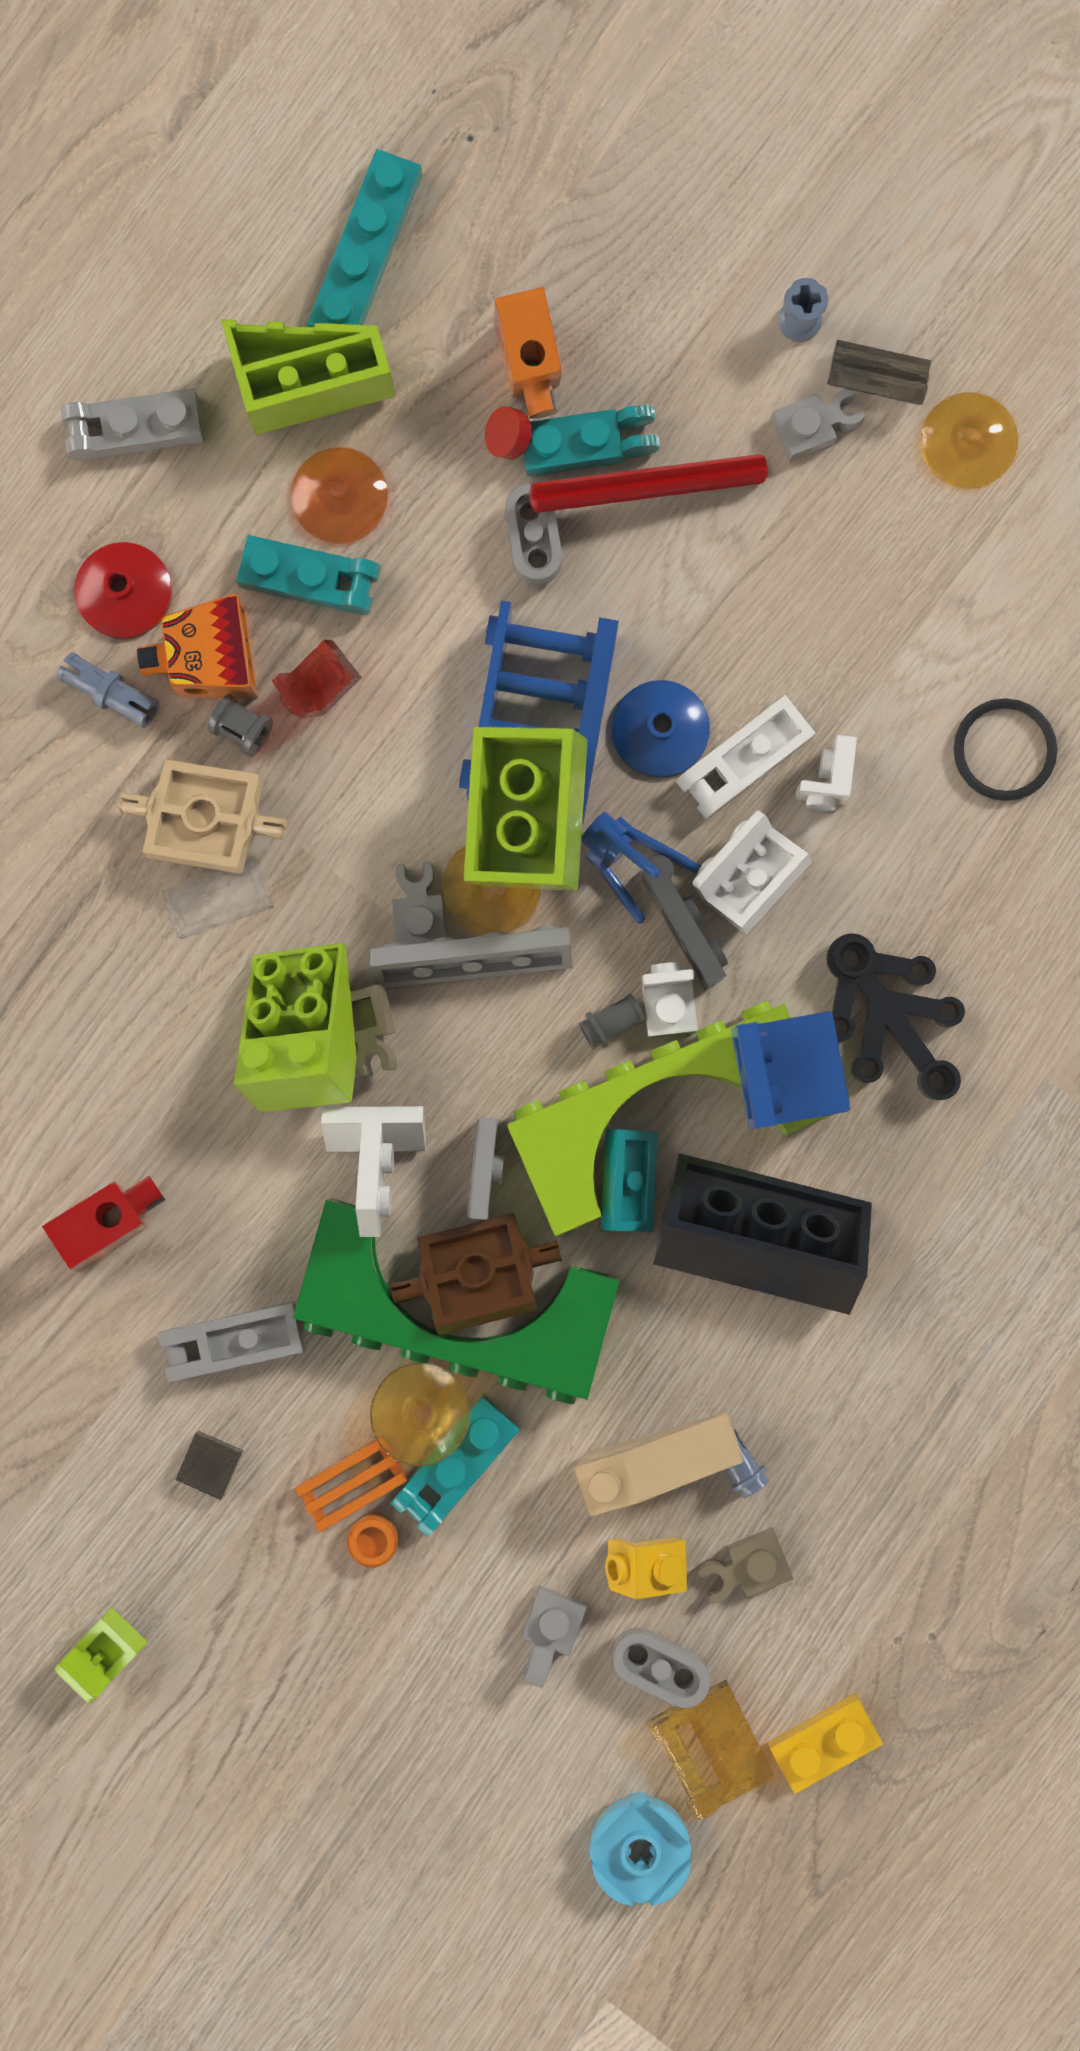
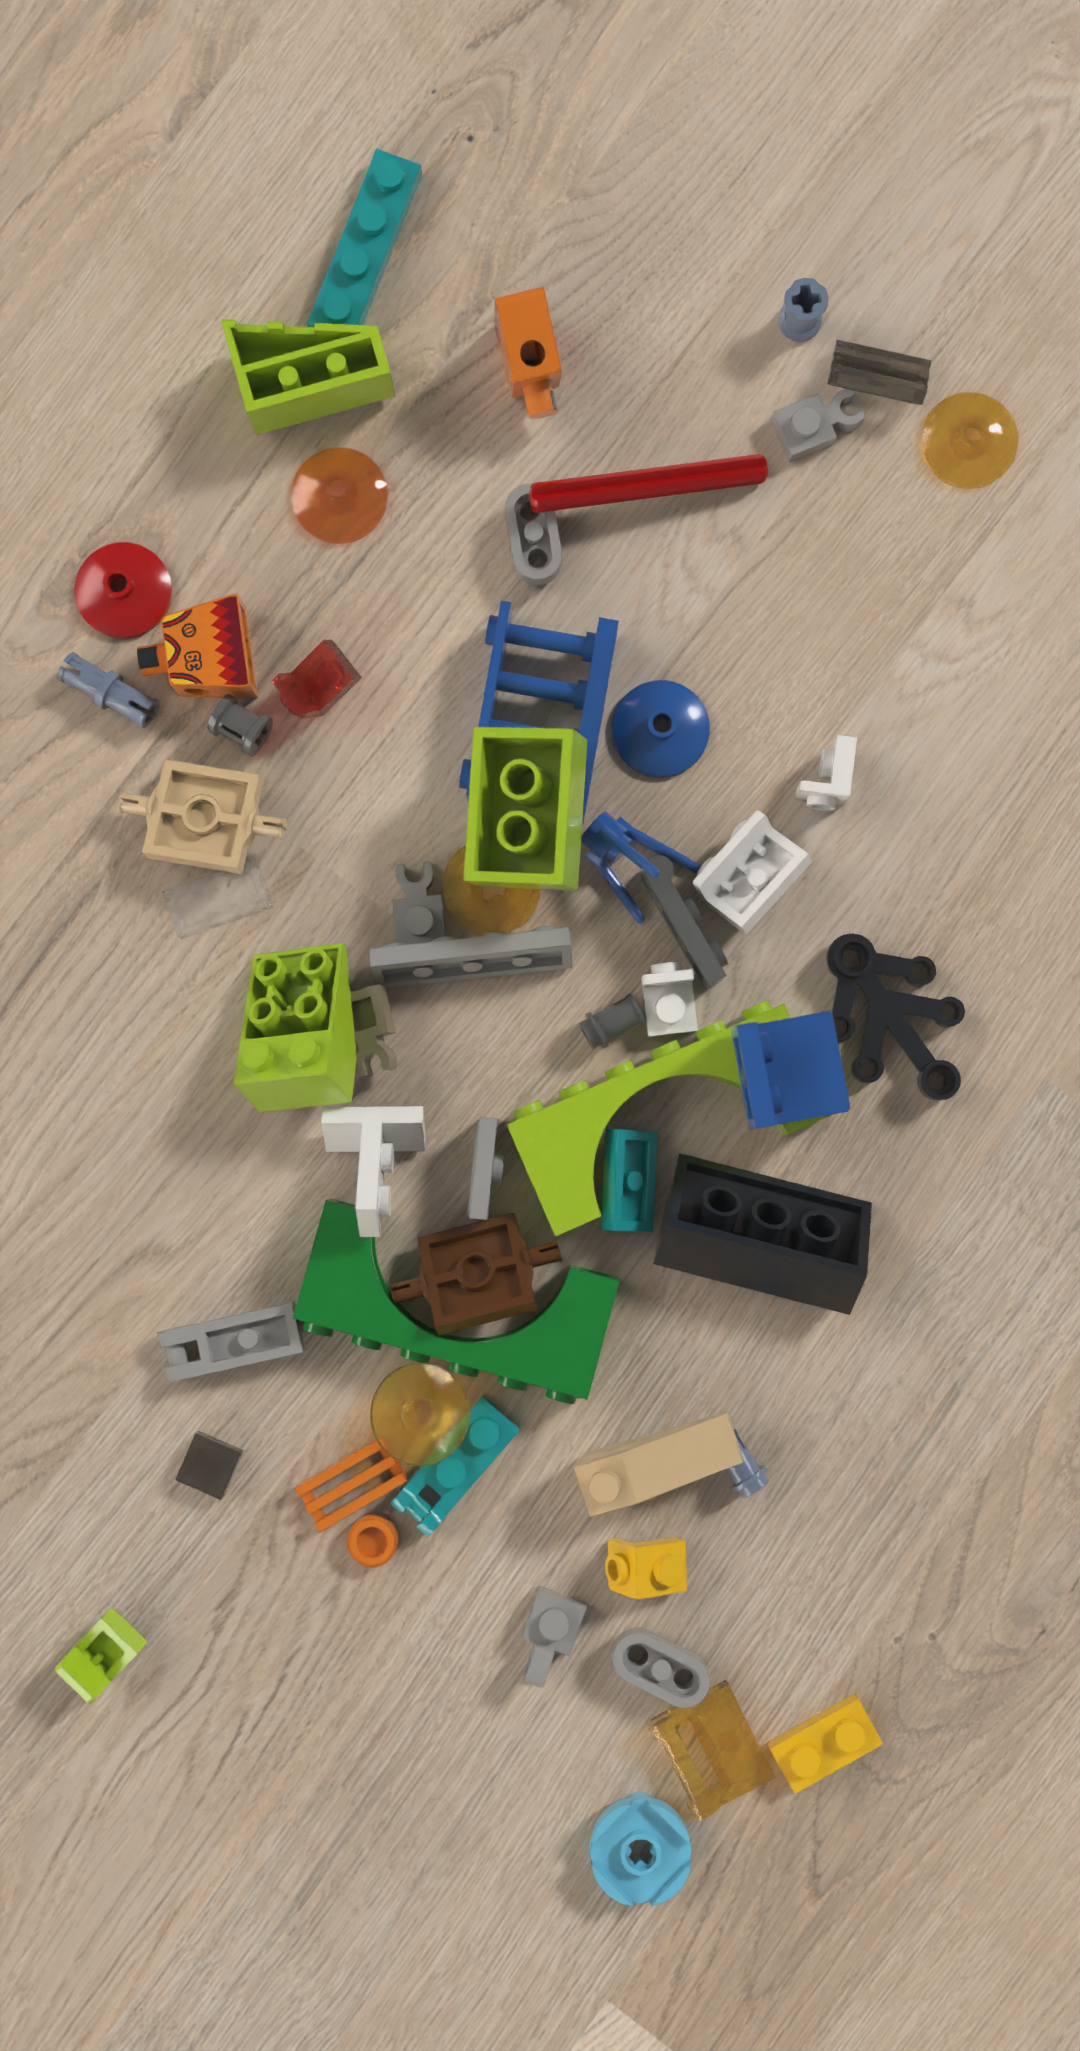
(81, 1230): red torso -> none
(133, 424): light grey plate -> none
(306, 575): teal plate -> none
(507, 433): red tile -> none
(588, 440): teal hinge -> none
(747, 756): white plate -> none
(754, 1564): dark tan plate -> none
(1020, 706): black tyre -> none

